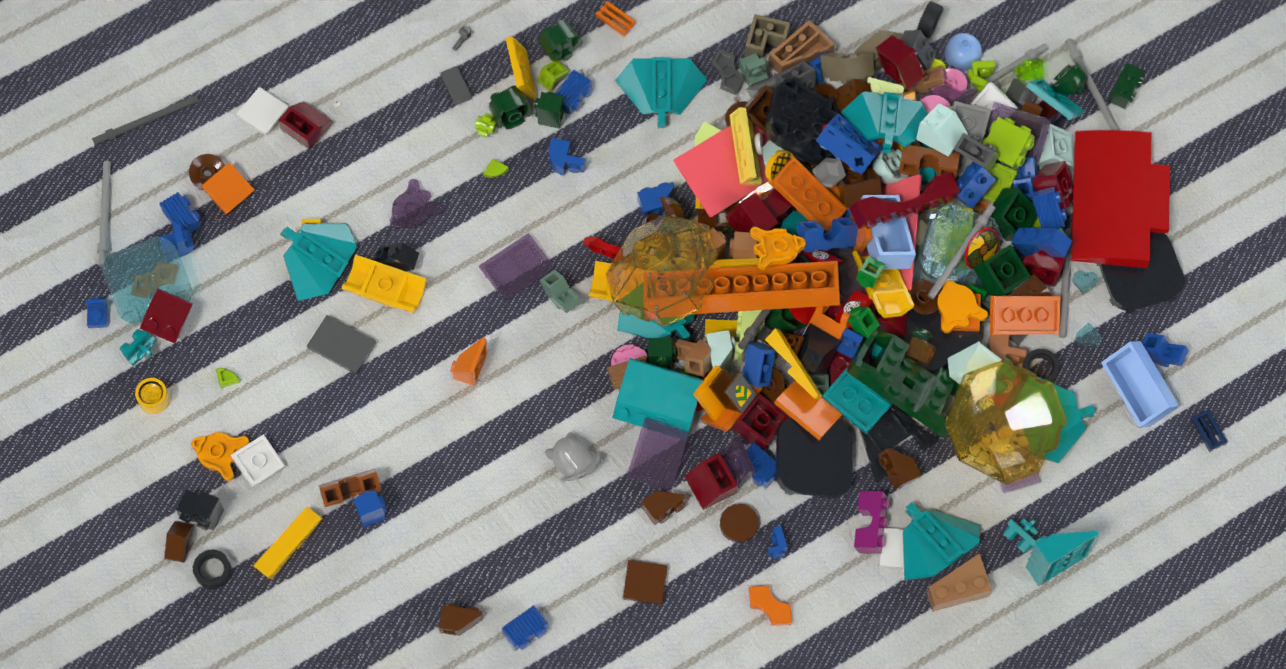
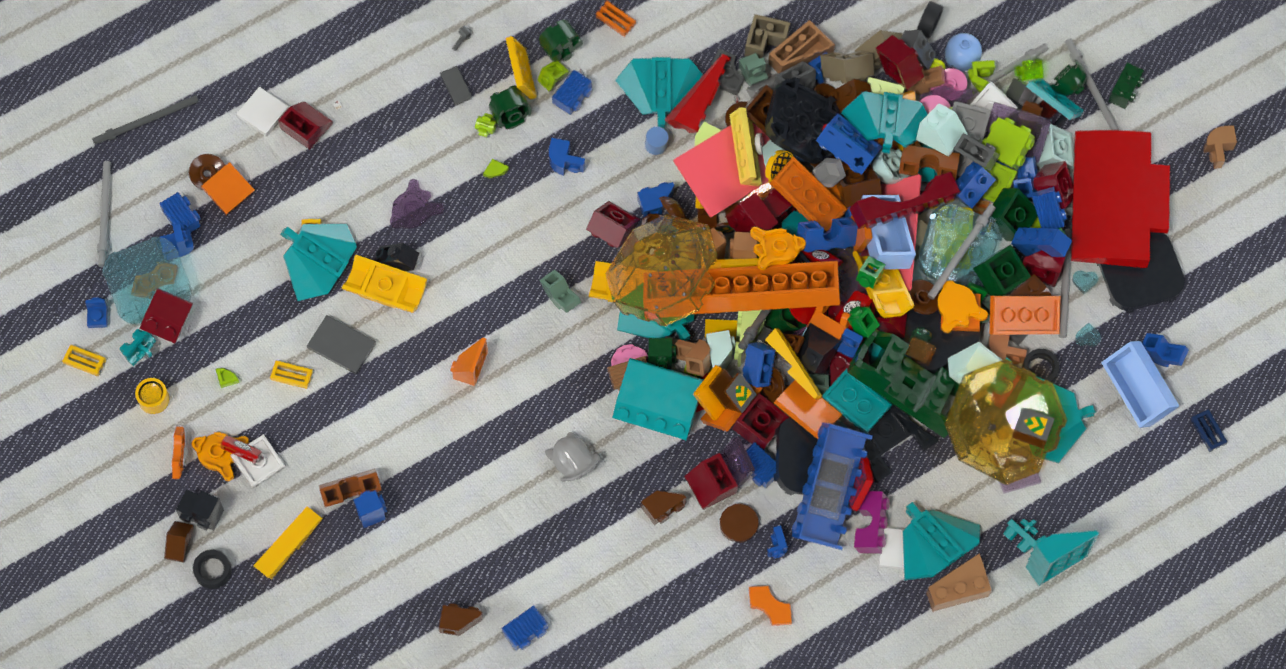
(98, 366): none -> yellow tile
(178, 452): none -> orange tile
(240, 449): none -> red slope
(306, 379): none -> yellow tile
(516, 267): clear purple piece -> none
(549, 109): dark green brick -> none
(600, 247): red tile -> none
(612, 224): none -> dark red slope
(645, 582): reddish brown tile -> none
(656, 140): none -> medium blue piece
(657, 454): clear purple piece -> none
(692, 107): none -> red wedge
(830, 485): none -> blue window
(862, 484): none -> red tile
(899, 467): reddish brown slope -> none
(981, 246): shield -> none
(1033, 428): none -> piece
(1220, 140): none -> medium nougat brick

